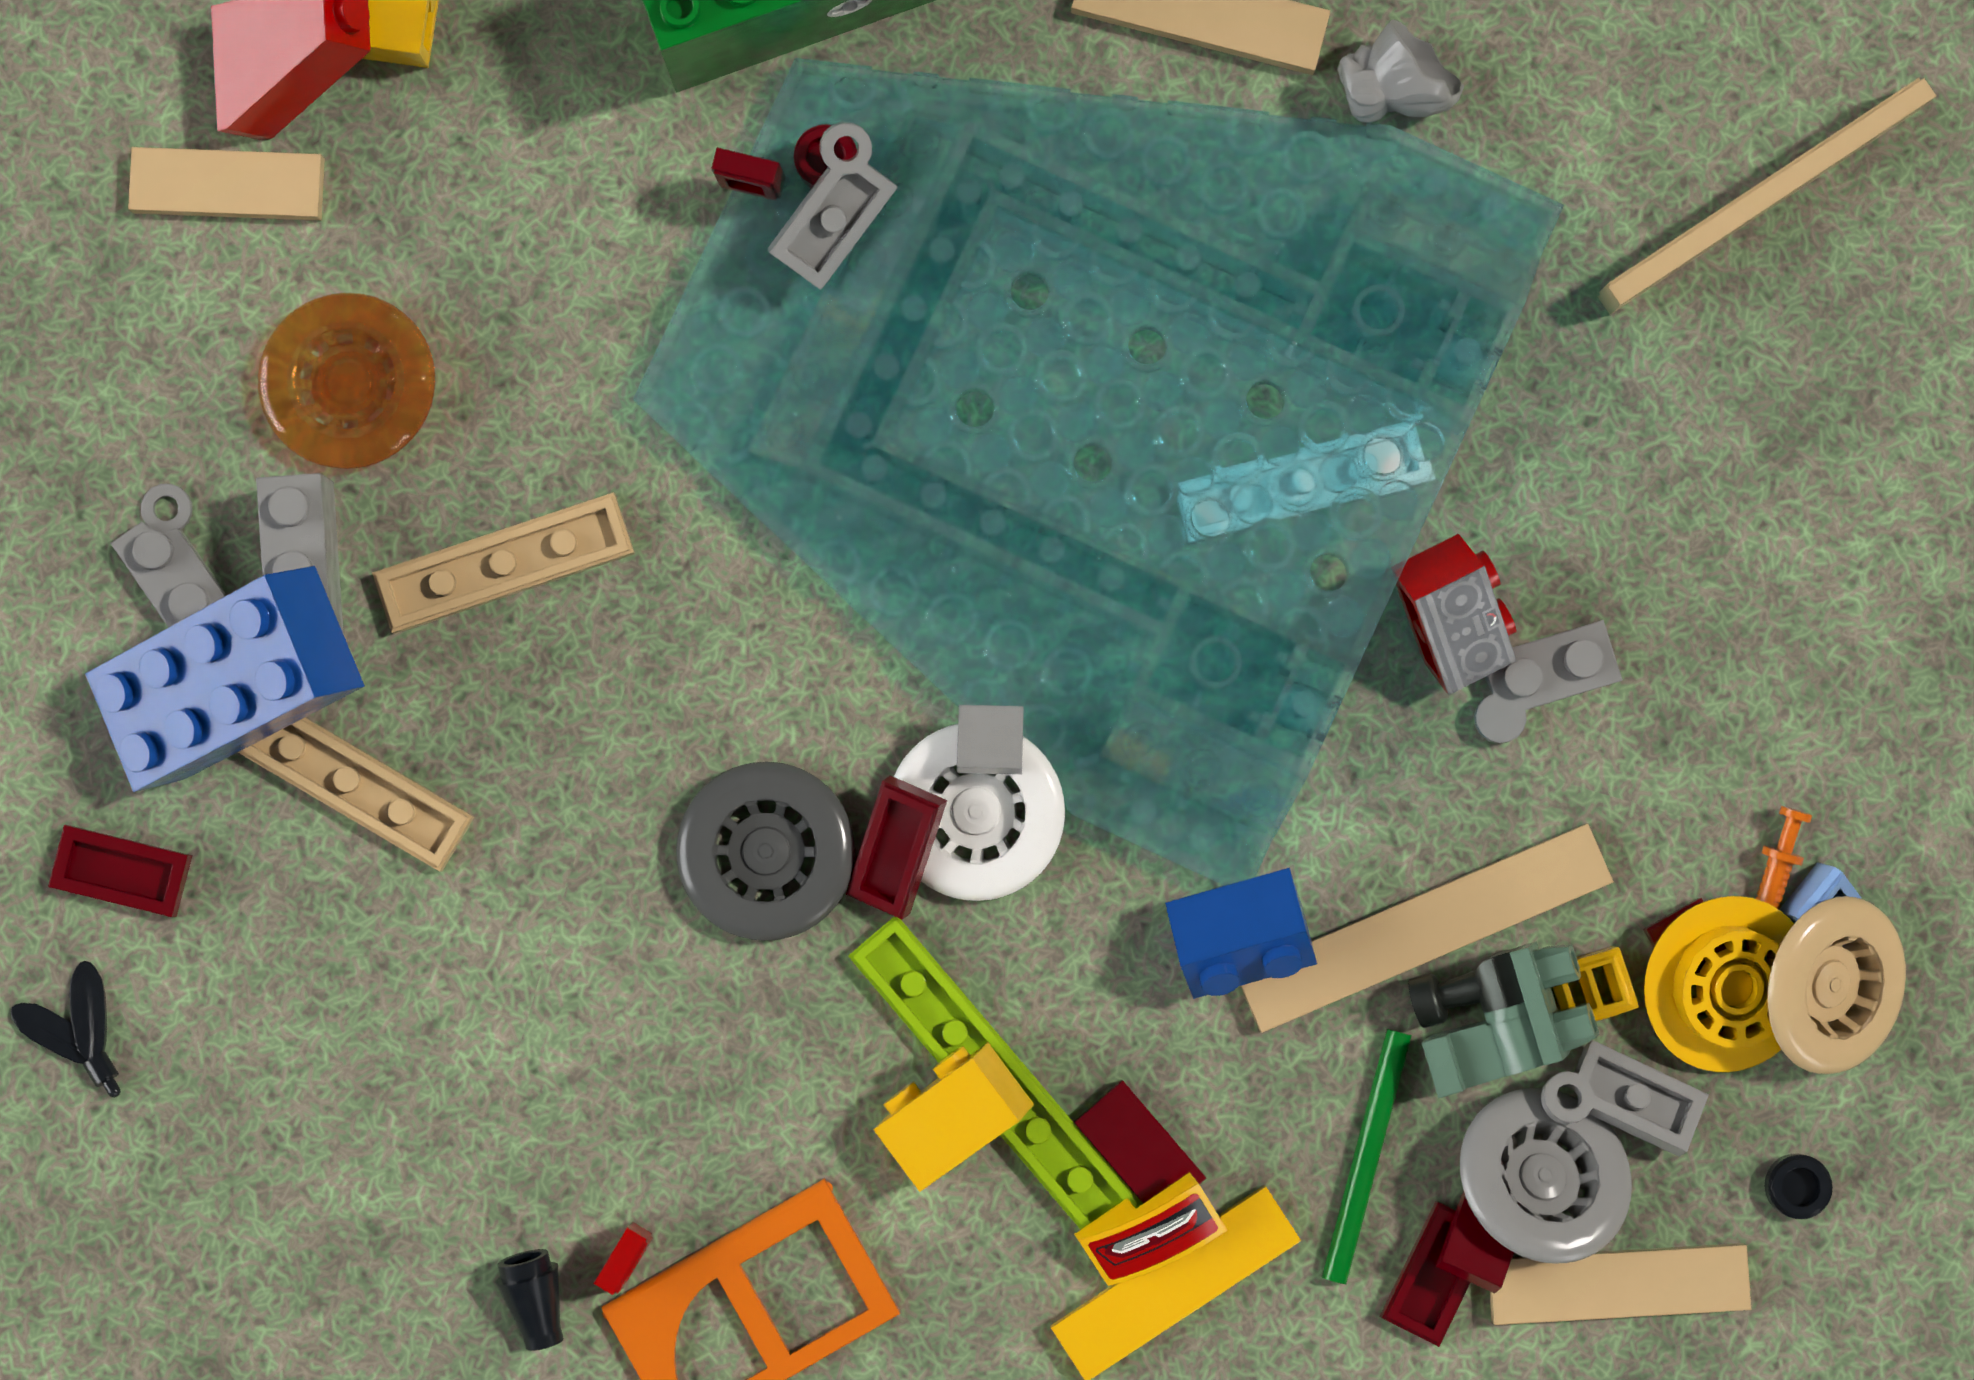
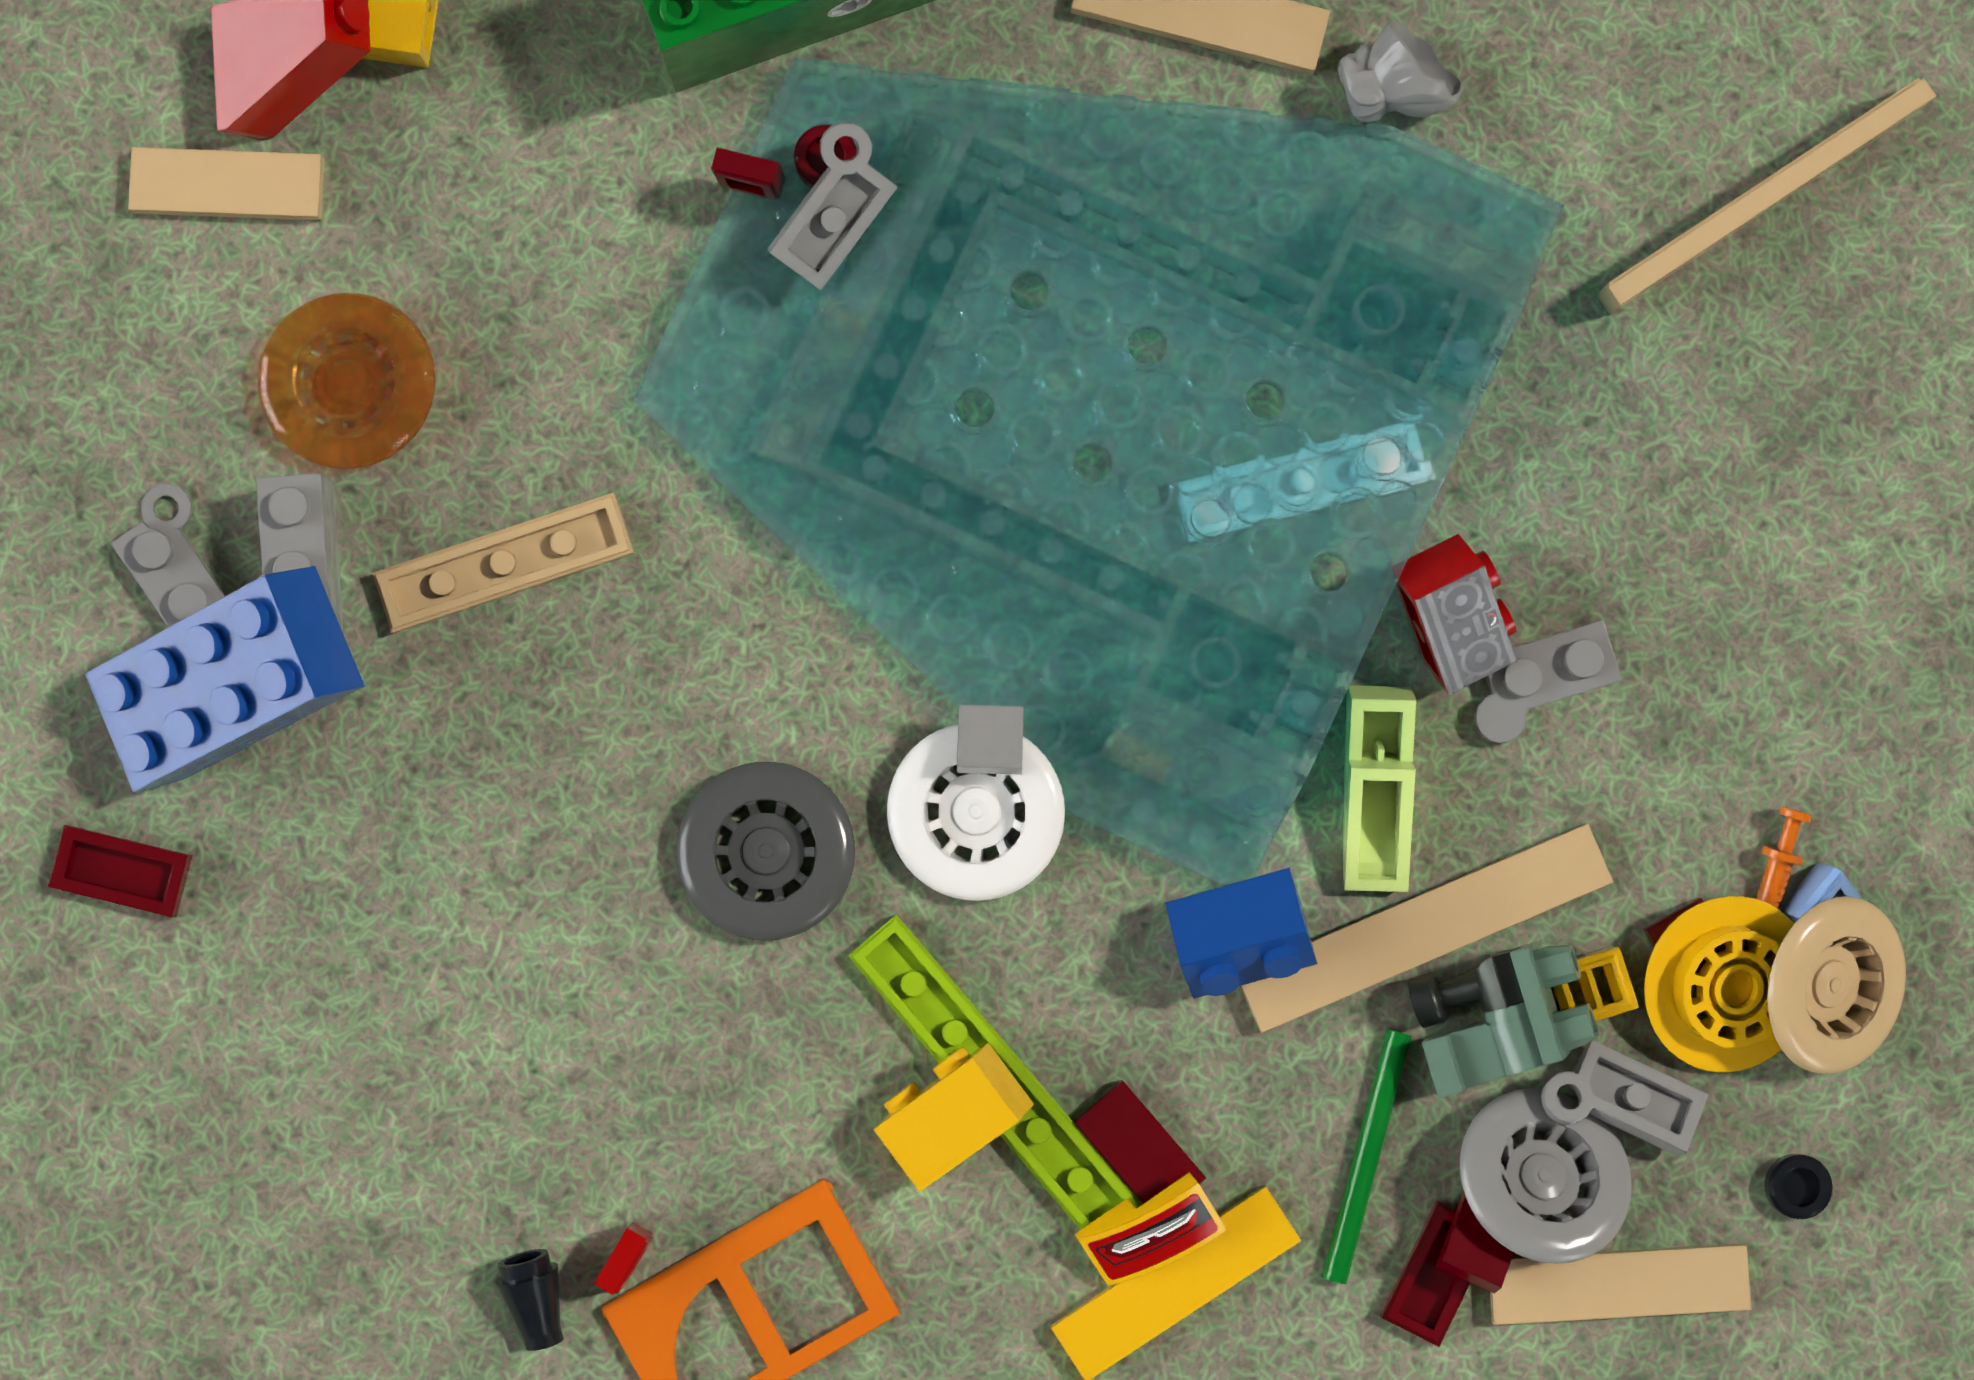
(82, 1039): black piece -> none
(364, 790): tan tile -> none
(896, 847): dark red tile -> none
(1378, 788): none -> yellowish green slope

